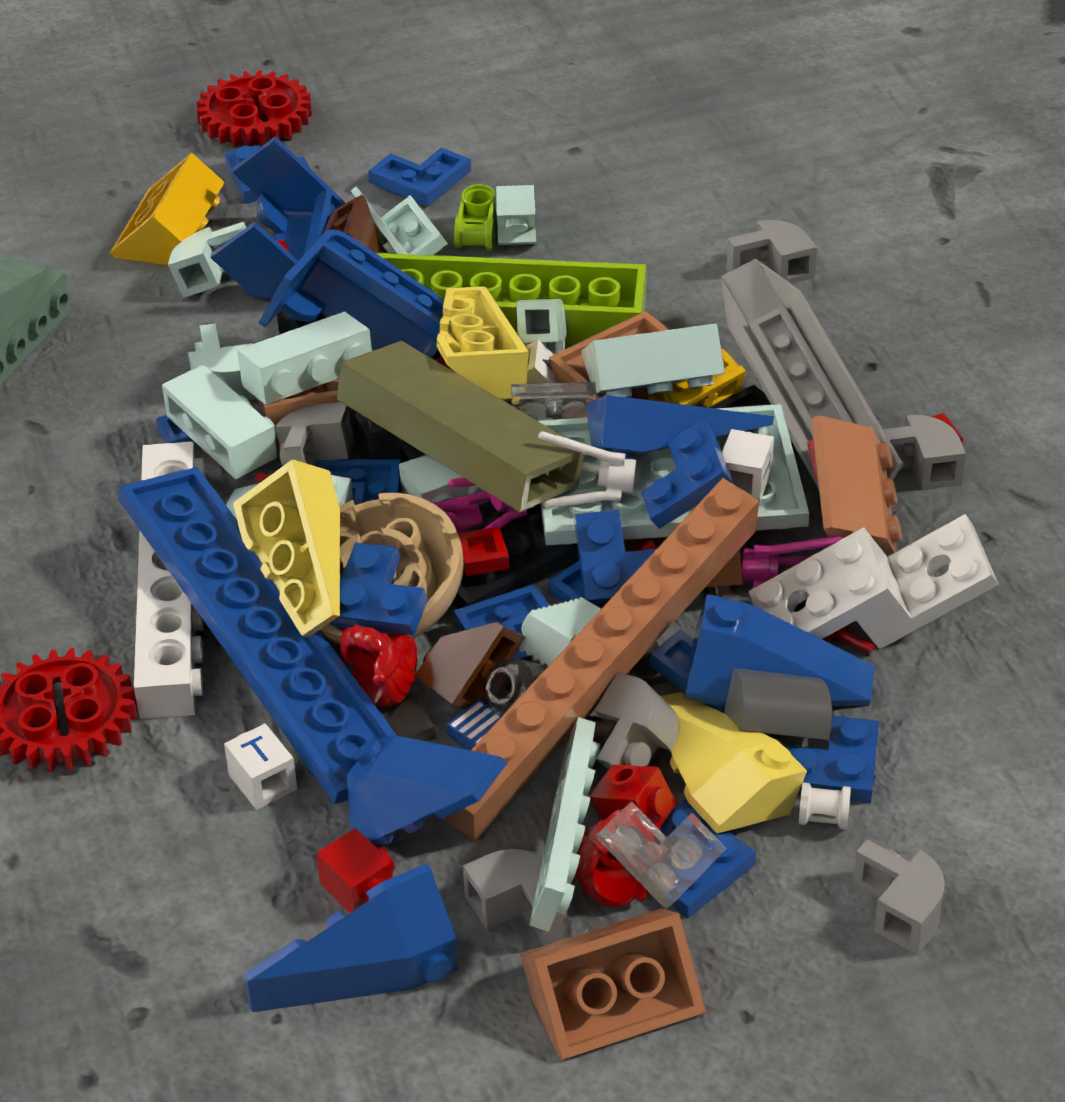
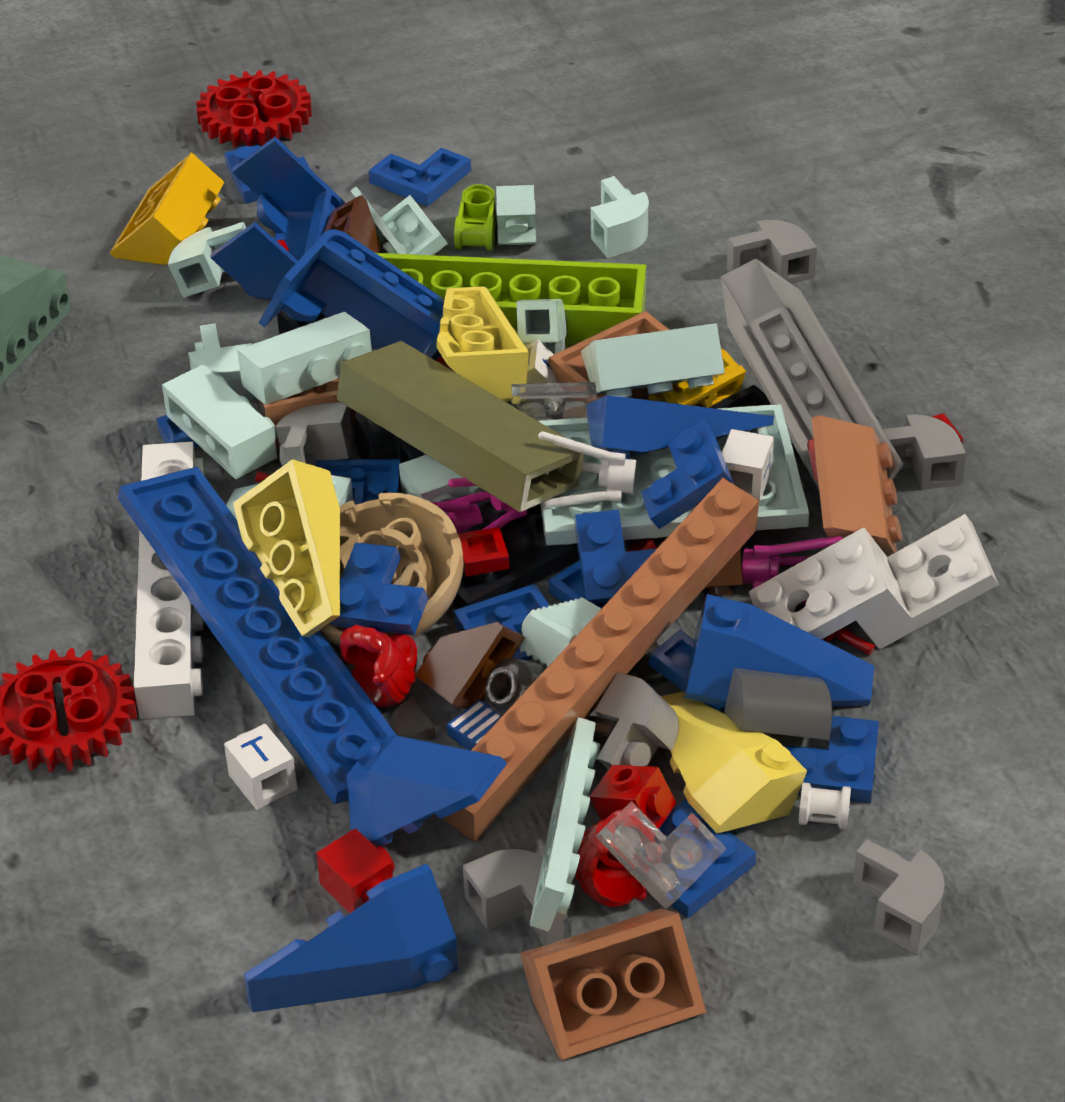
(620, 220): none -> light aqua brick

